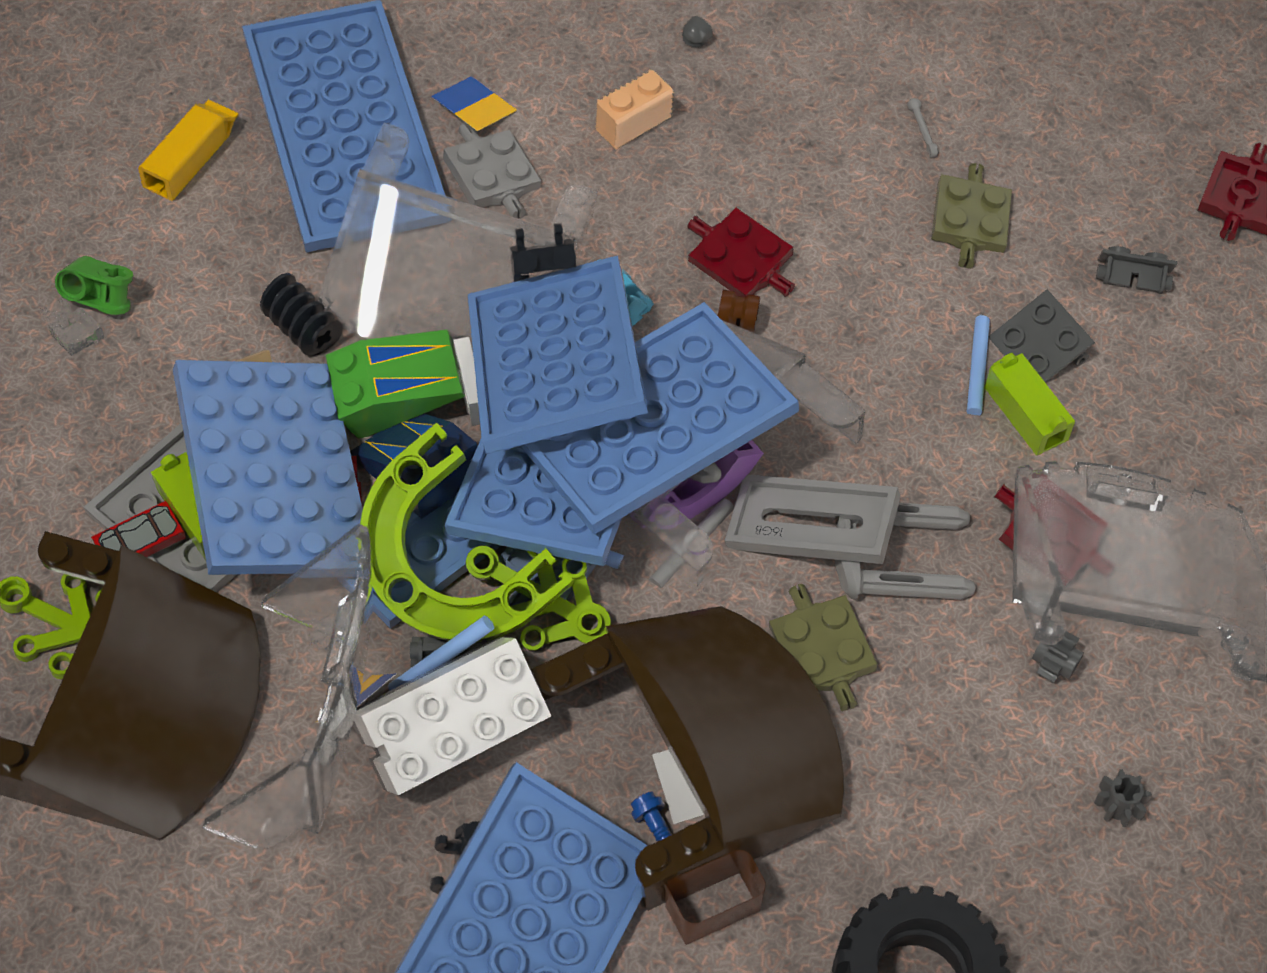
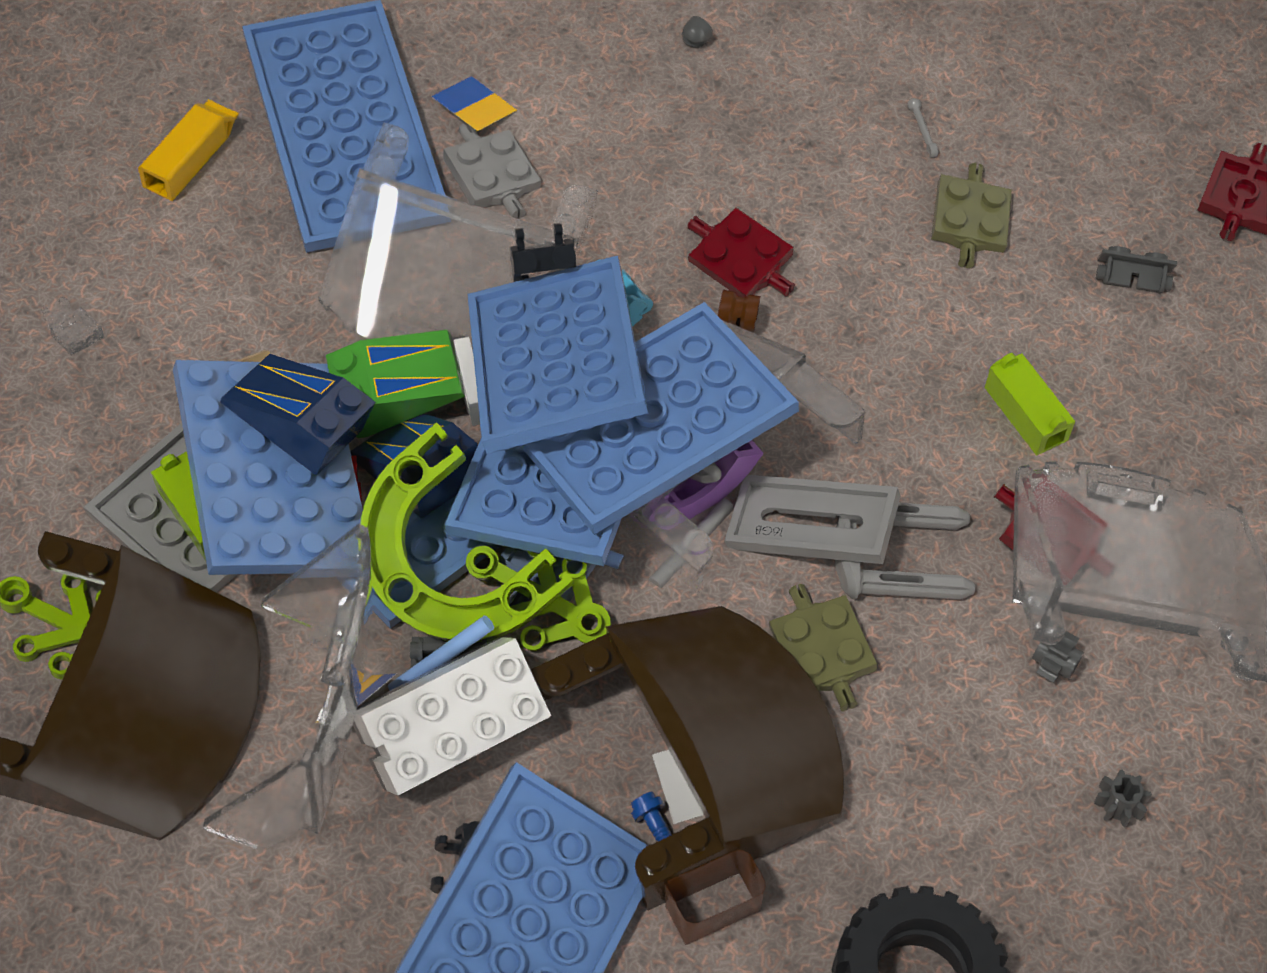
(96, 285): bright green piece -> none
(144, 532): tile -> none
(300, 315): black piece -> none
(300, 409): none -> dark blue slope
(634, 109): light nougat brick -> none
(978, 365): light blue bar -> none
(1044, 336): dark grey hinge -> none

